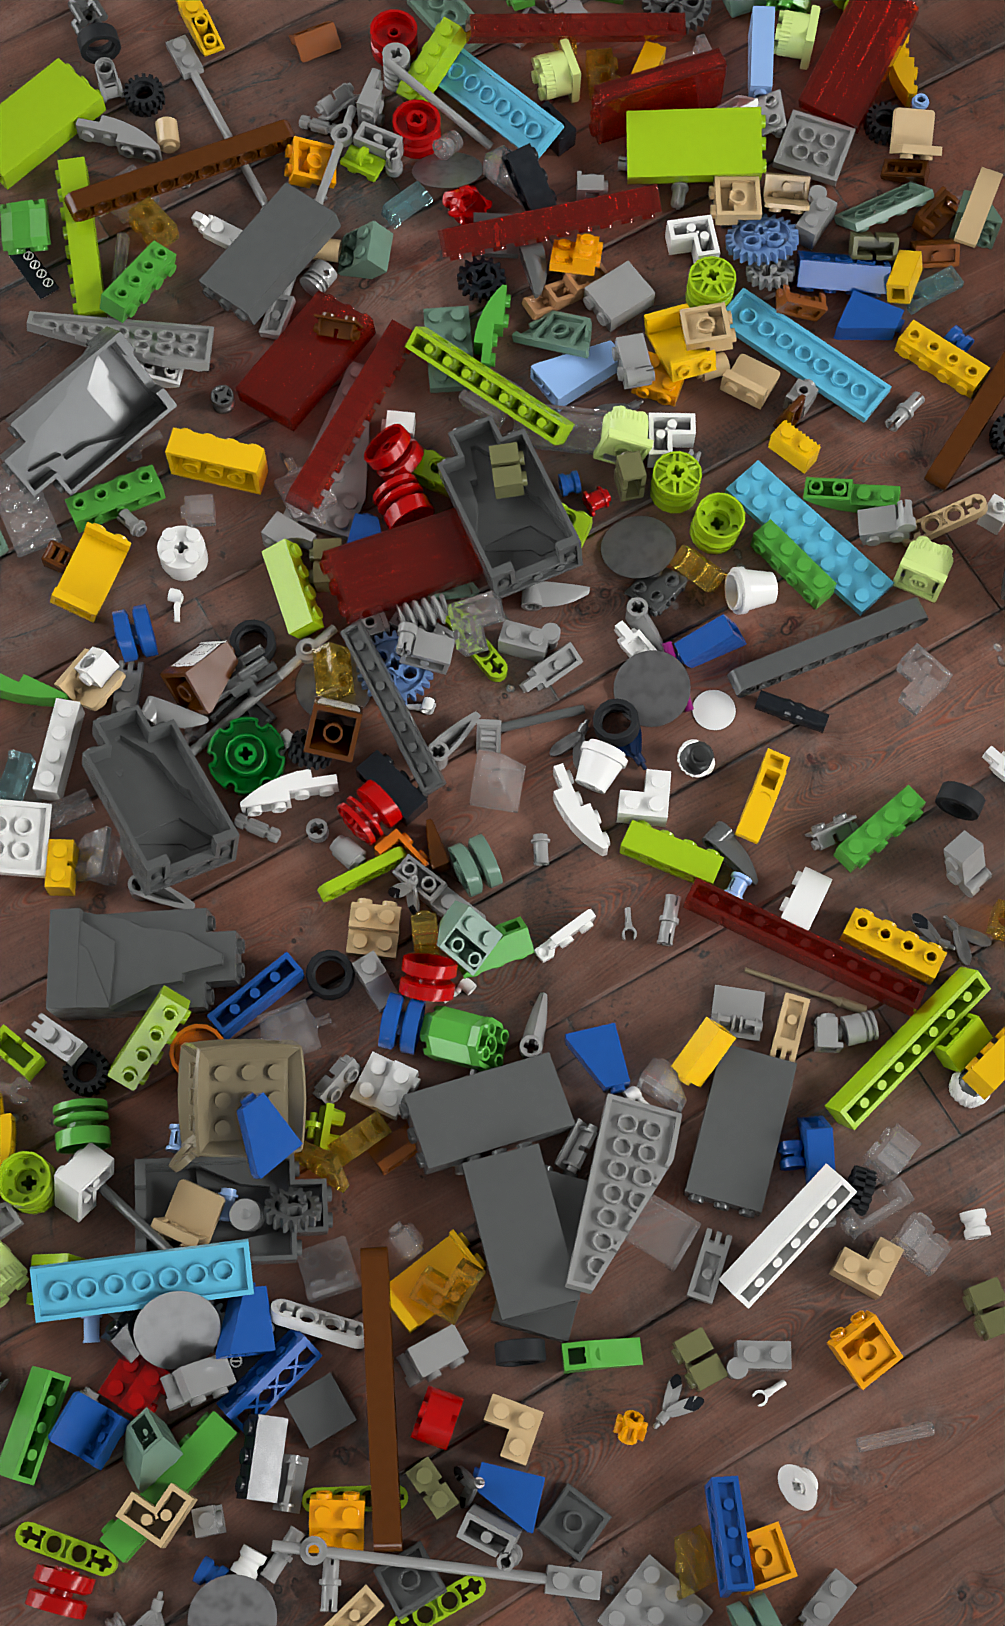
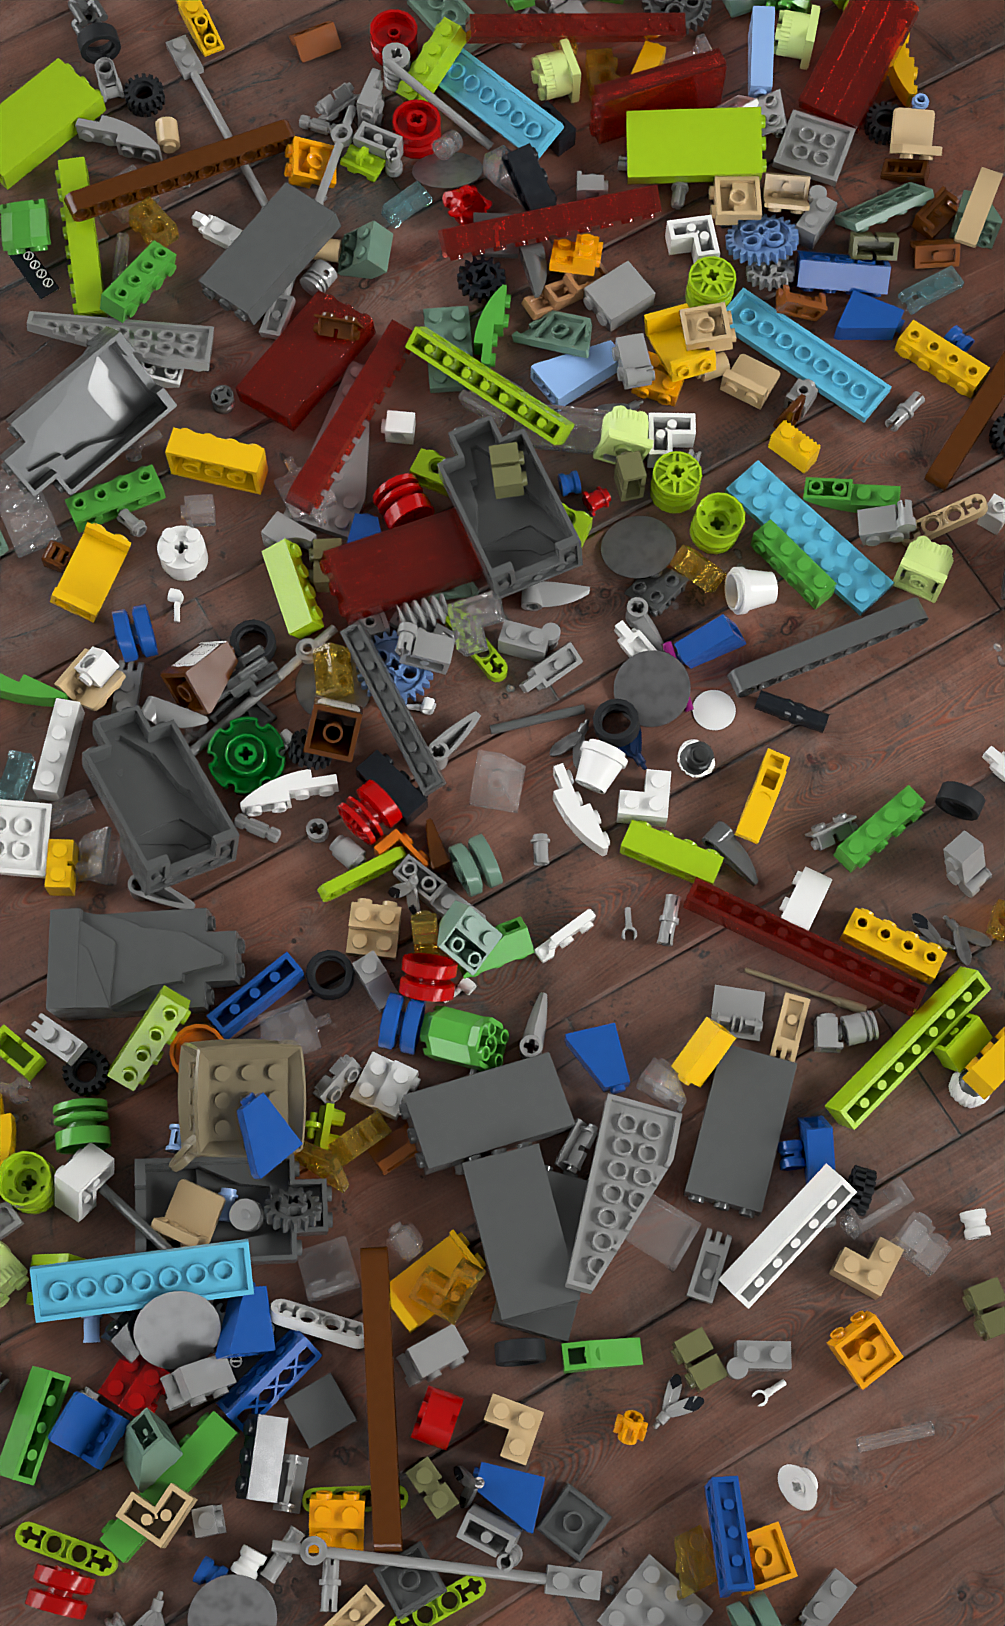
(393, 452): red wheel -> none
(488, 735): light grey slope -> none
(634, 1094): white hand -> none
(738, 884): light blue bush -> none
(891, 1154): clear brick -> none
(904, 276): yellow brick -> none
(925, 676): clear brick -> none

